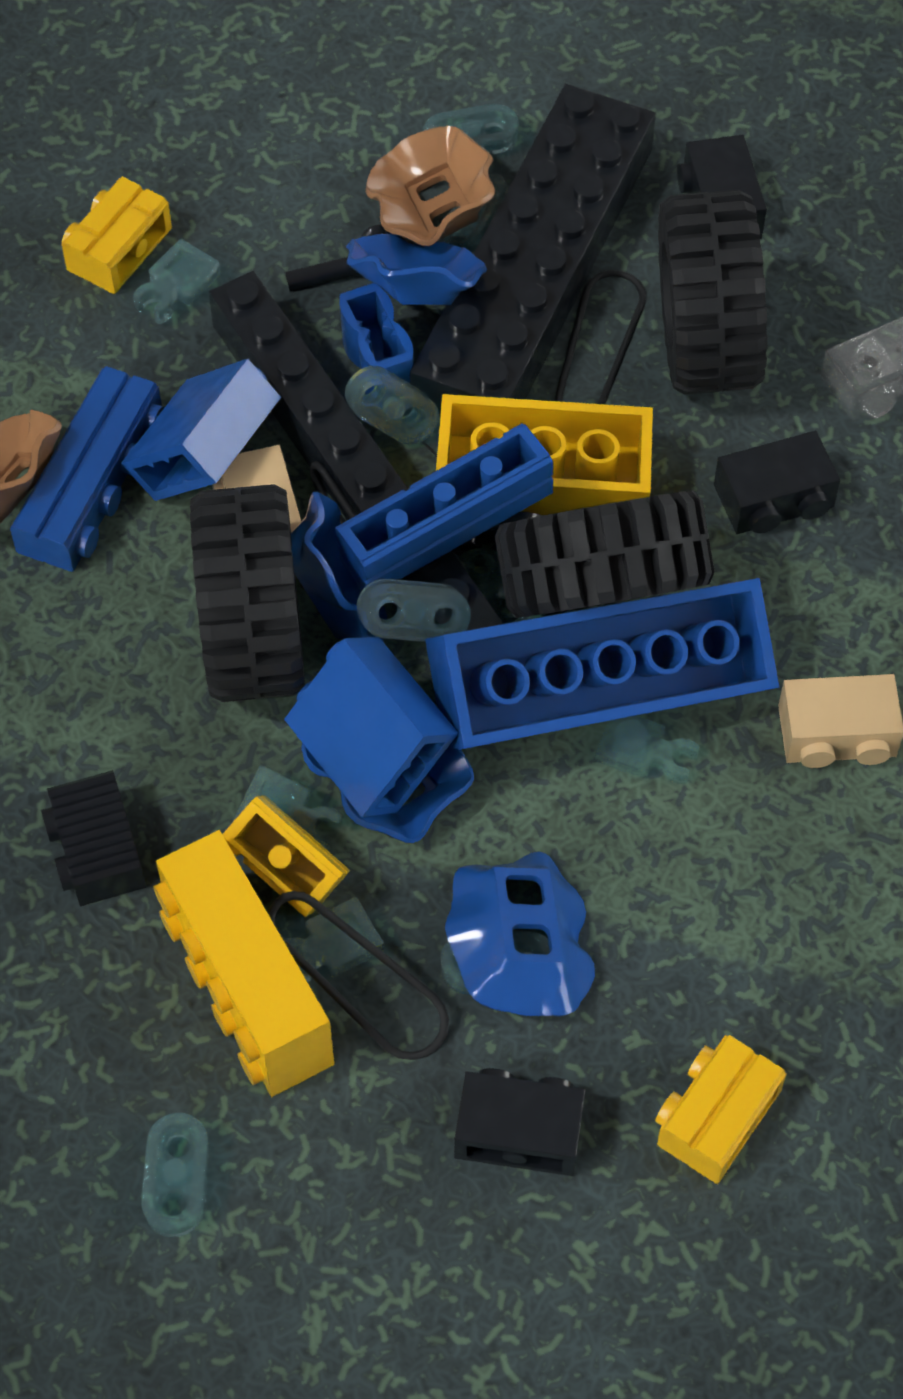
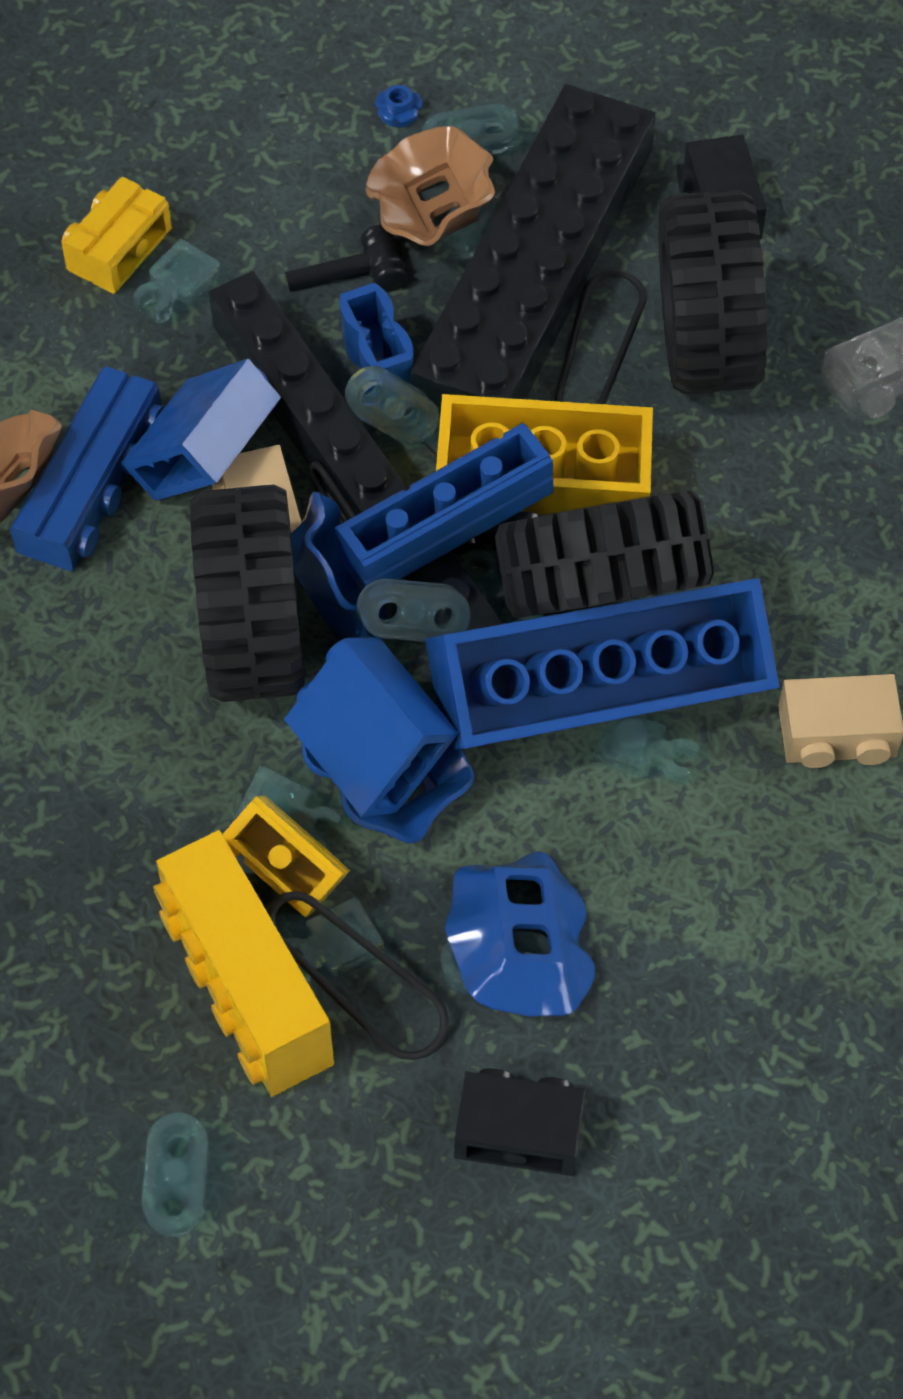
(95, 839): black brick -> none
(396, 113): none -> blue plate
(415, 272): blue piece -> none
(719, 1108): yellow brick -> none
(776, 483): black brick -> none

